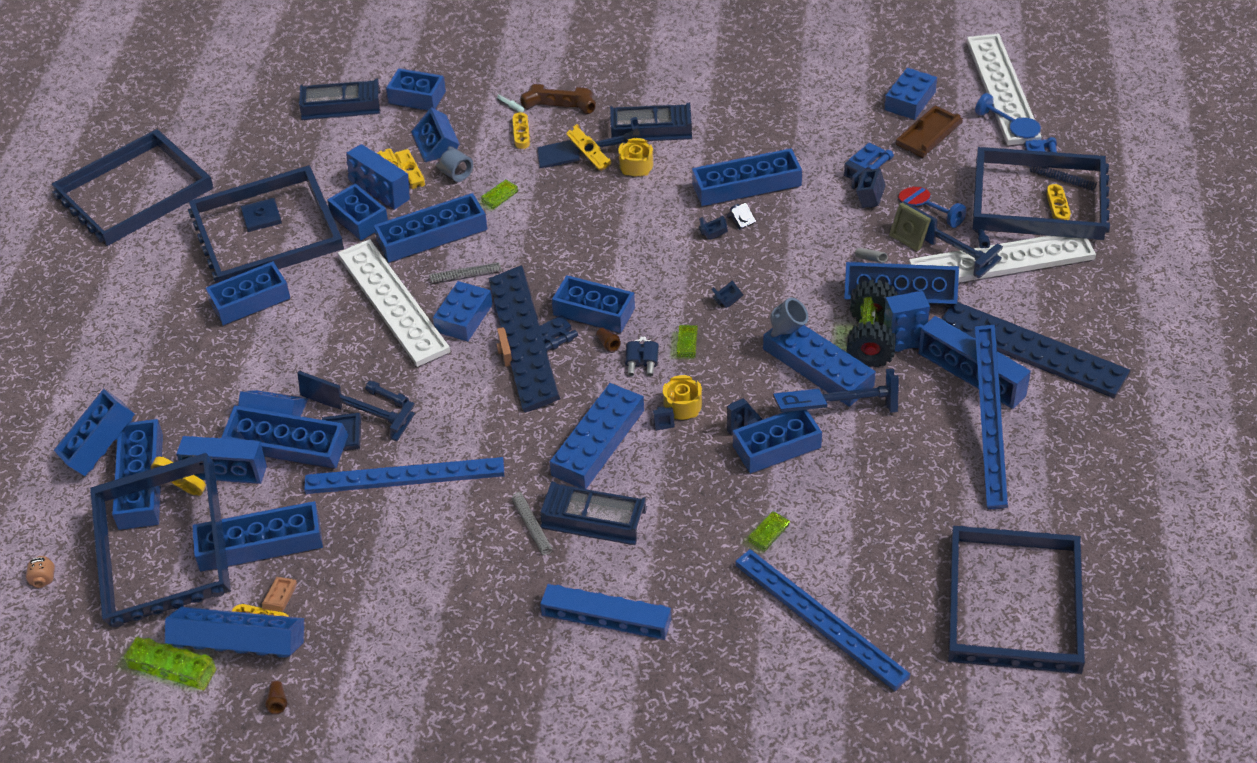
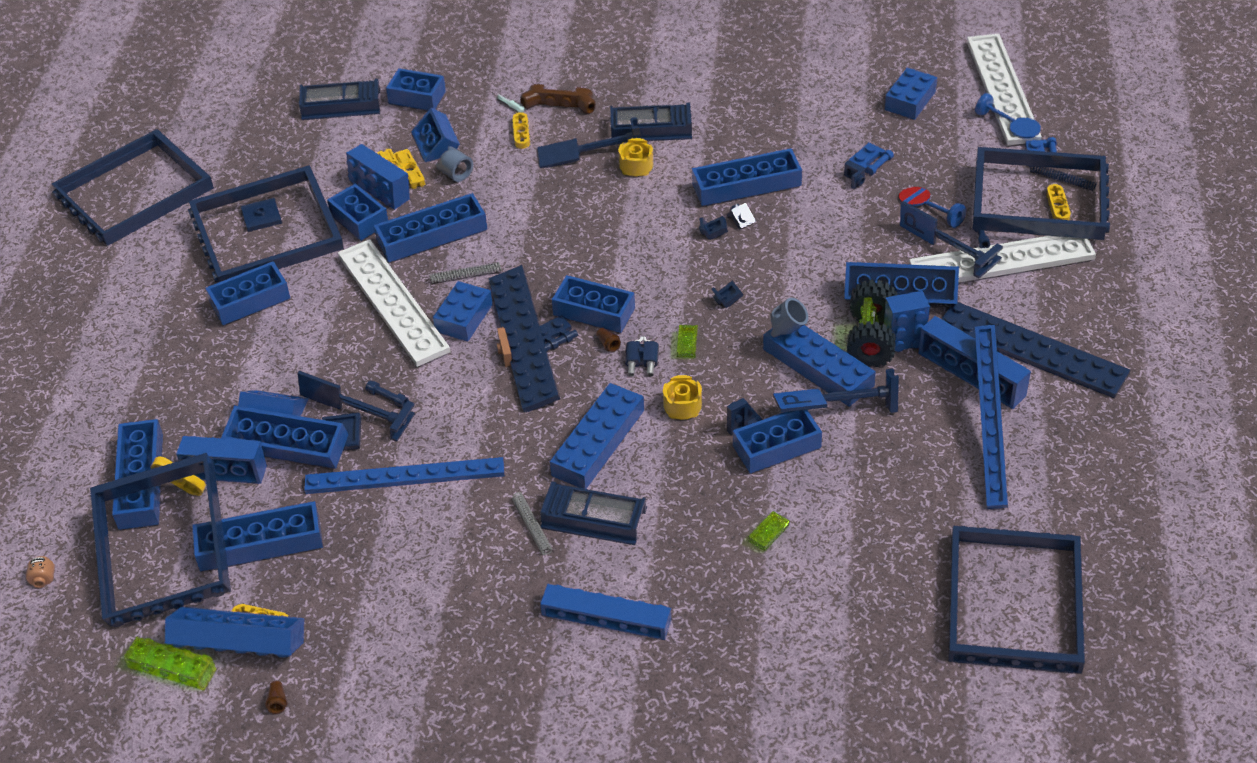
(94, 432): blue brick -> none
(279, 594): nougat plate -> none
(499, 194): clear neon green plate -> none
(596, 157): yellow piece -> none
(663, 418): dark blue tile -> none
(823, 620): blue plate -> none
(871, 188): dark blue brick -> none
(871, 255): light grey piece -> none
(909, 227): olive tile -> none
(929, 131): reddish brown container -> none

